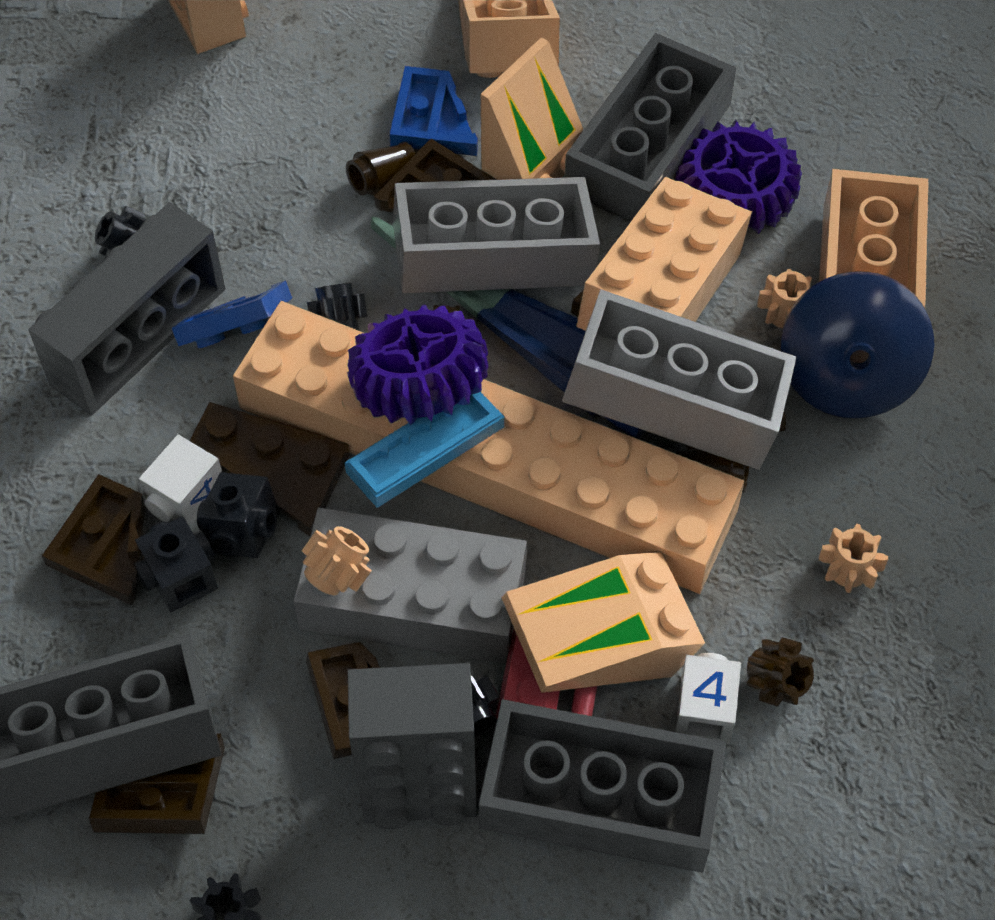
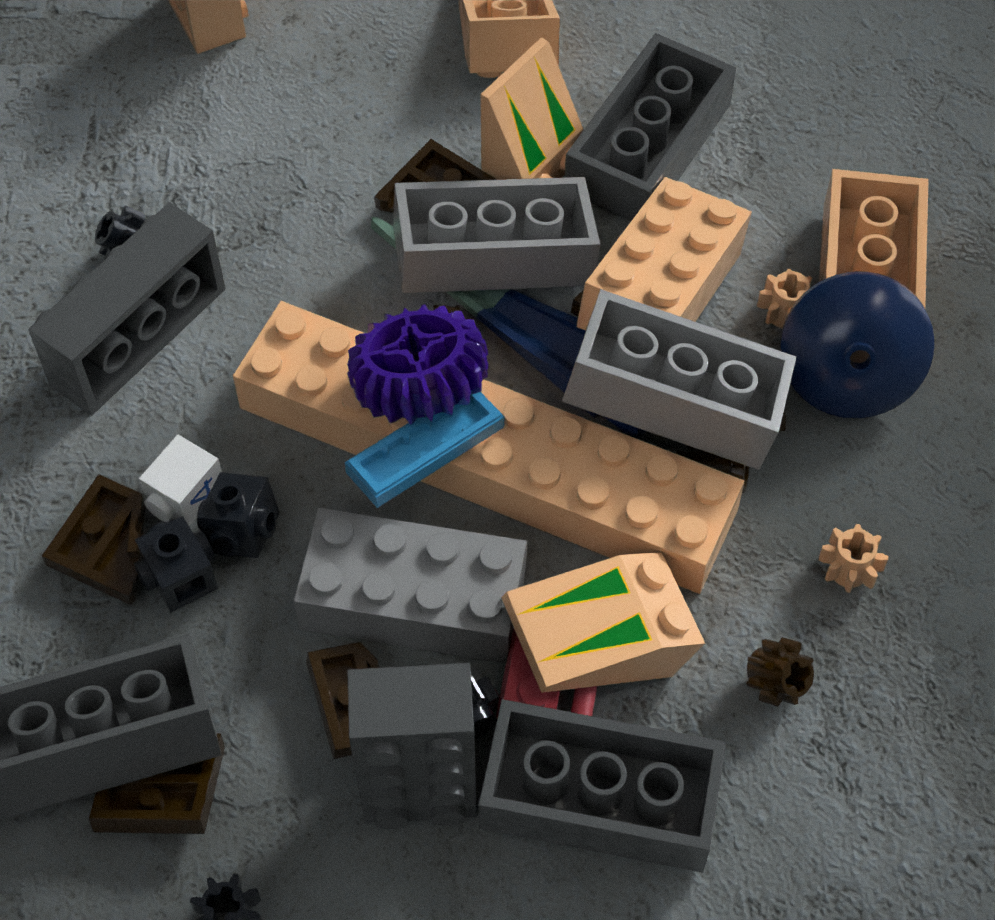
(247, 313): blue wing -> none
(297, 462): dark brown wing -> none
(336, 561): light nougat gear -> none
(339, 304): black gear -> none
(376, 167): dark brown cone -> none
(431, 110): blue wing -> none
(708, 696): white brick -> none
(741, 166): dark purple gear -> none

